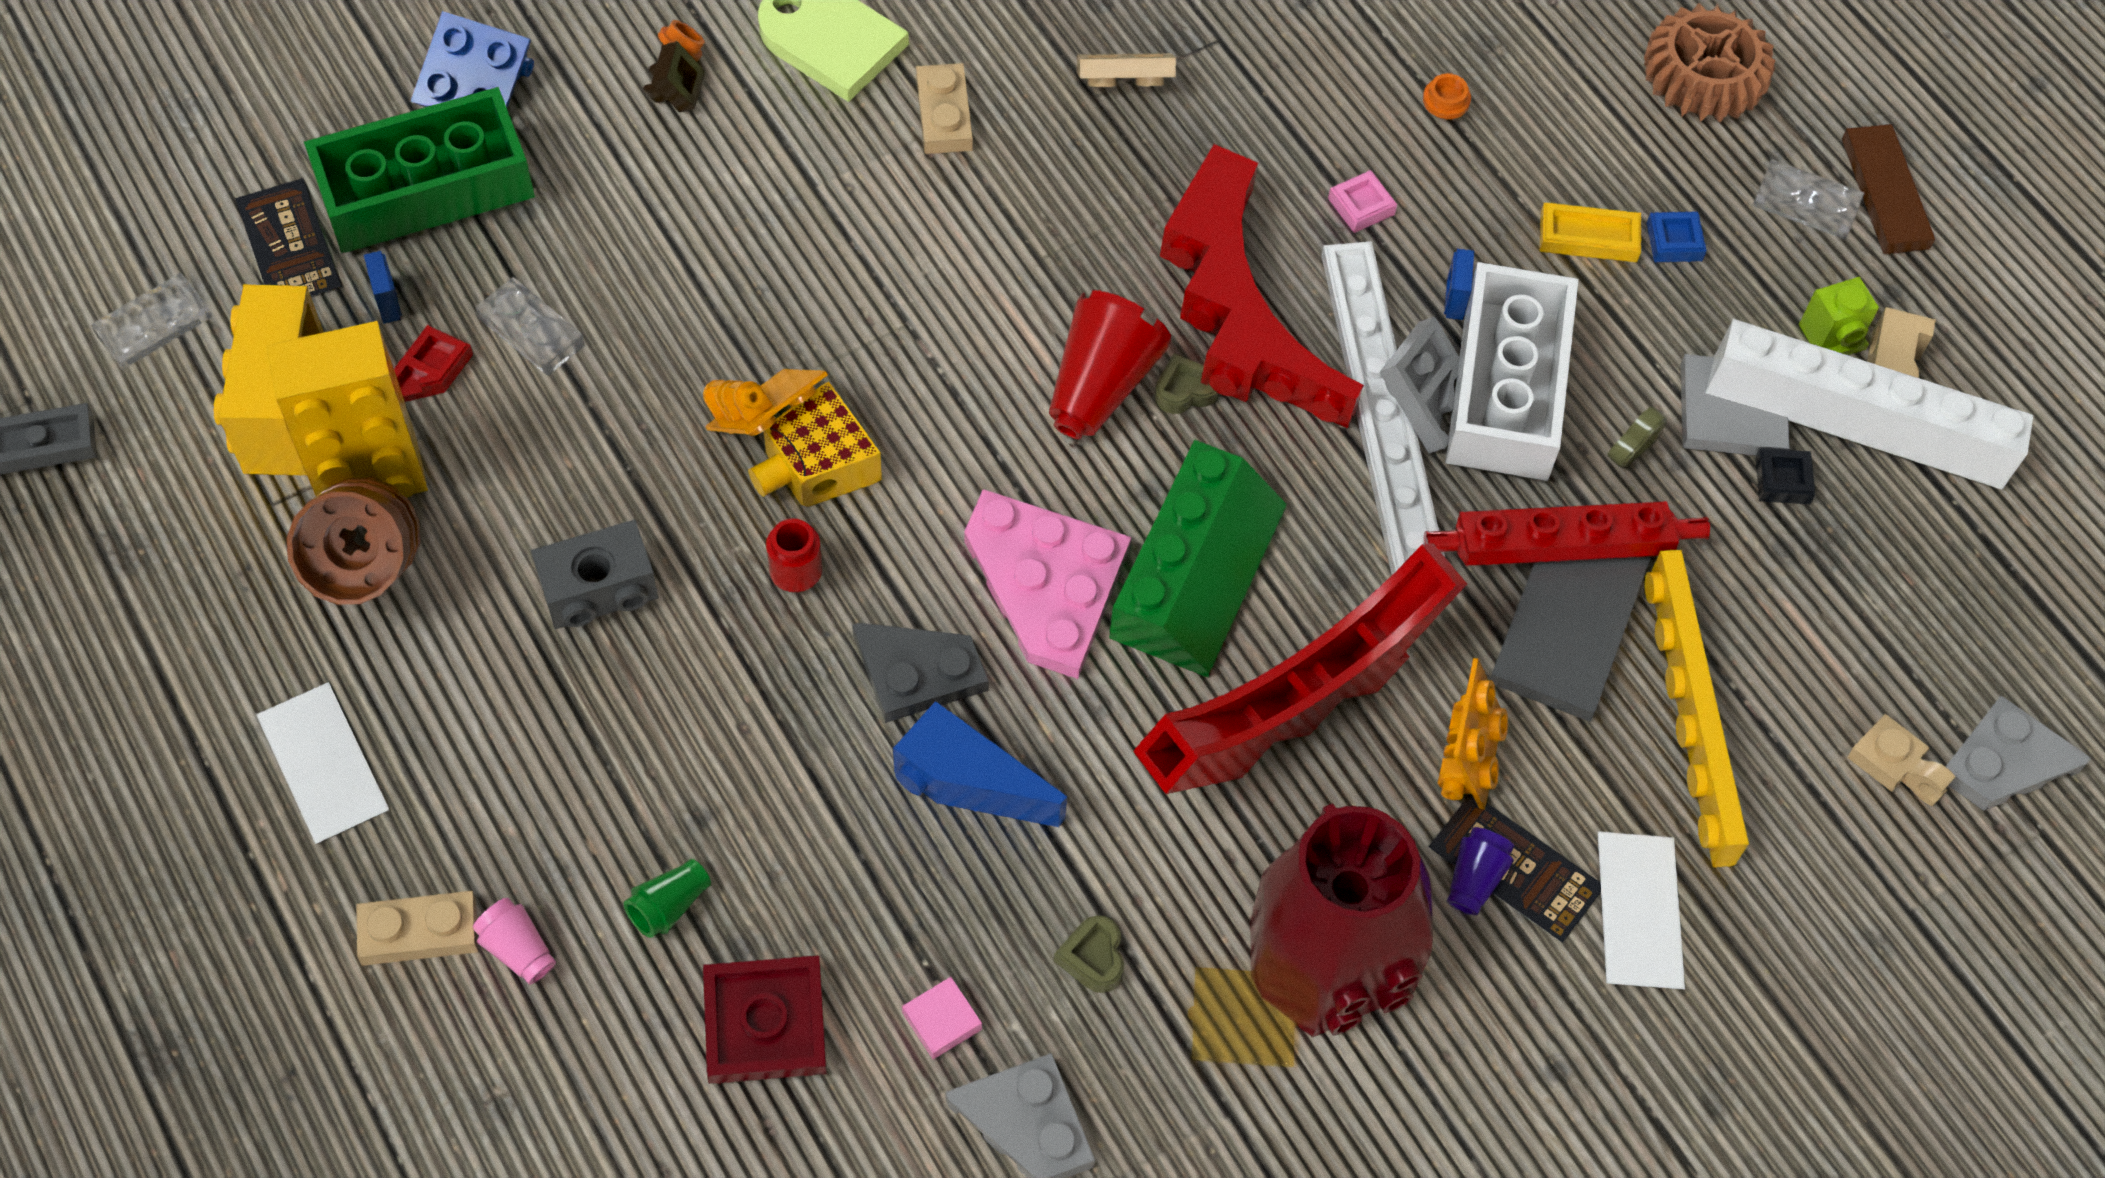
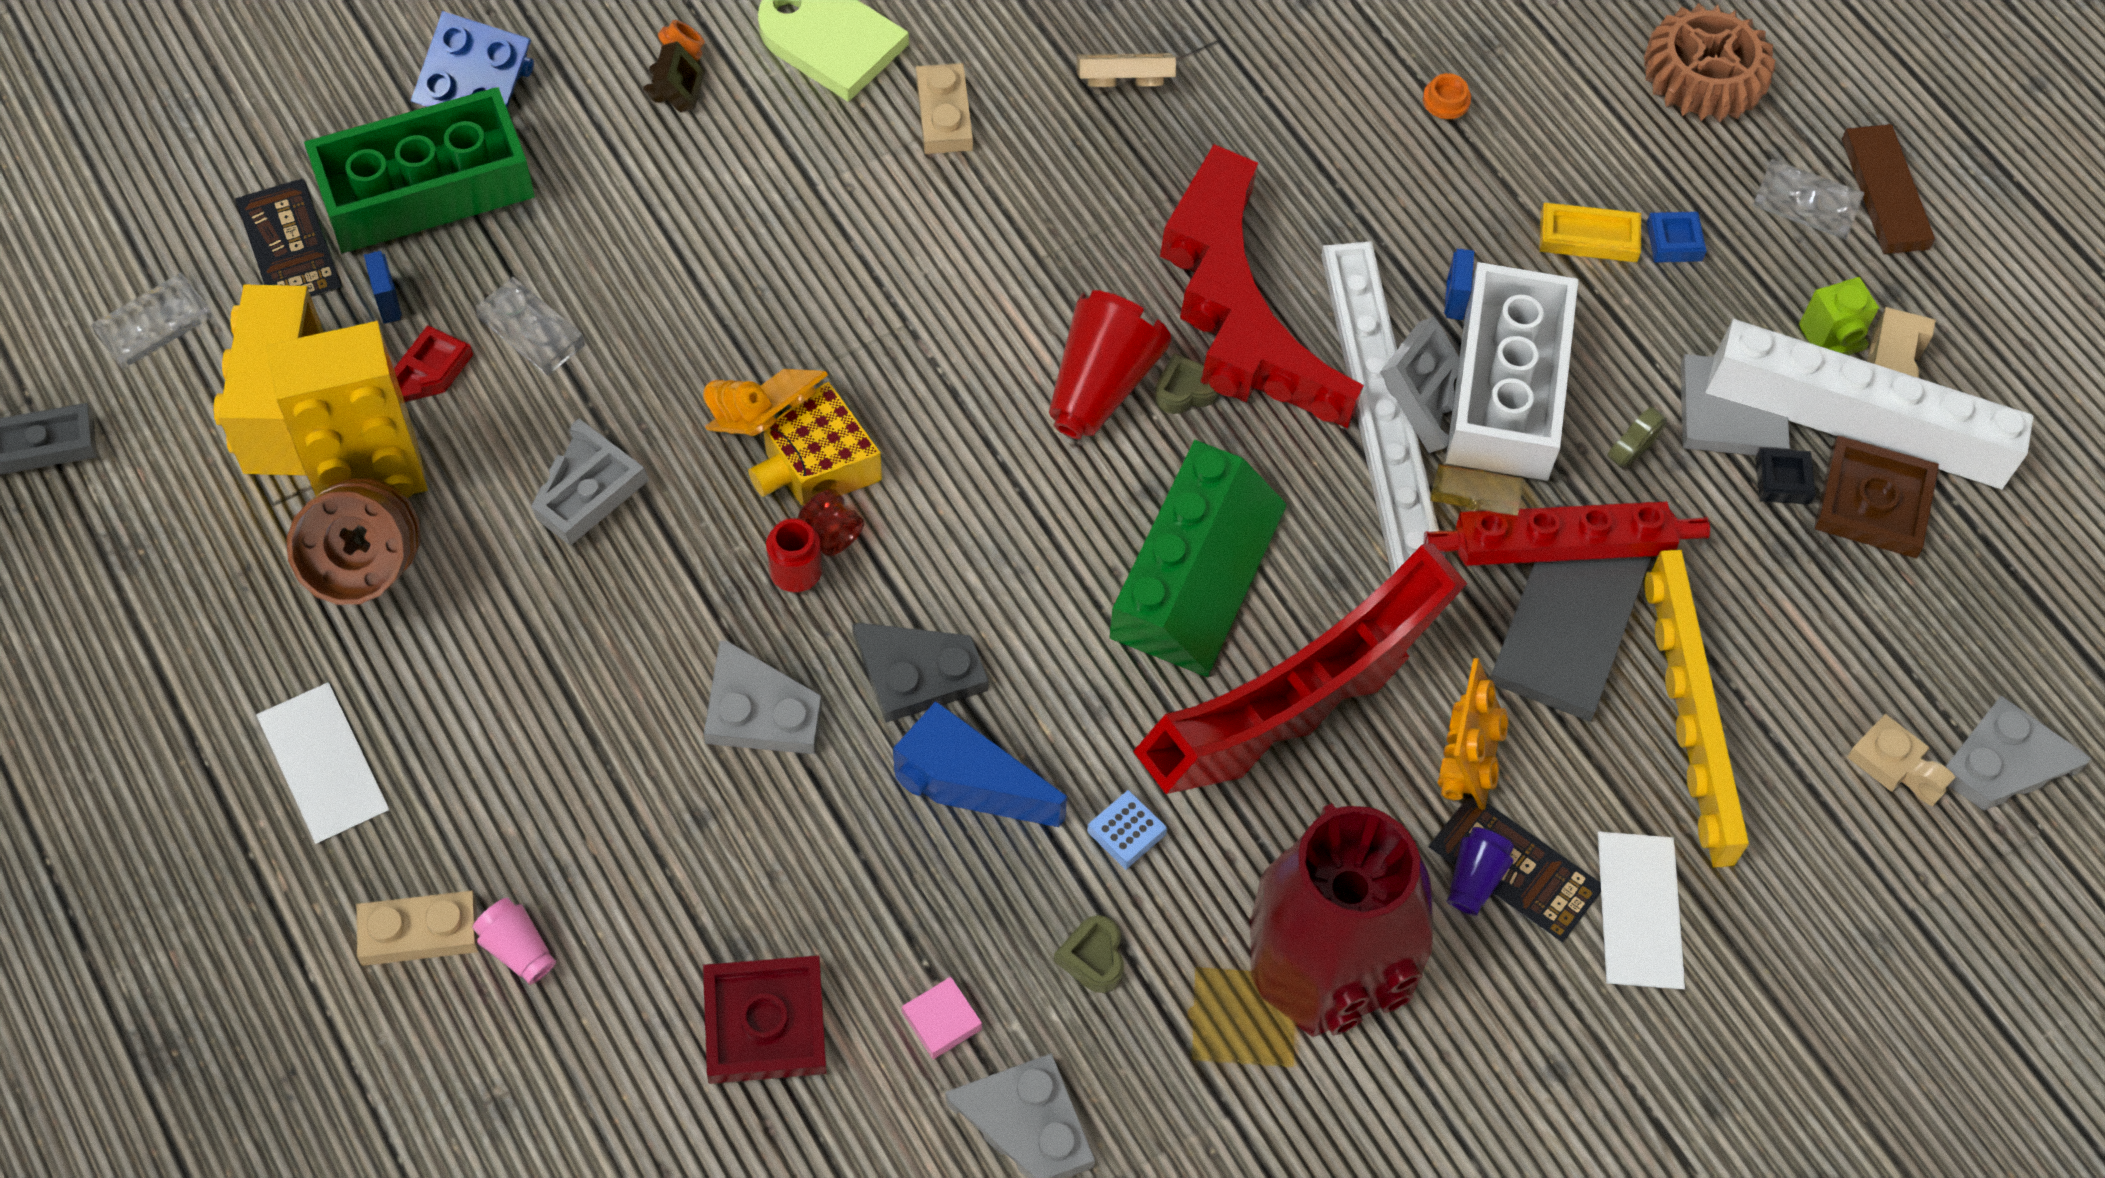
(586, 484): none -> light grey wing
(606, 552): dark grey brick -> none
(664, 899): green cone -> none
(759, 706): none -> light grey wing
(832, 521): none -> clear red wheel
(1046, 576): bright pink plate -> none
(1127, 829): none -> light blue tile
(1362, 201): bright pink tile -> none
(1477, 489): none -> clear yellow piece
(1877, 496): none -> reddish brown tile

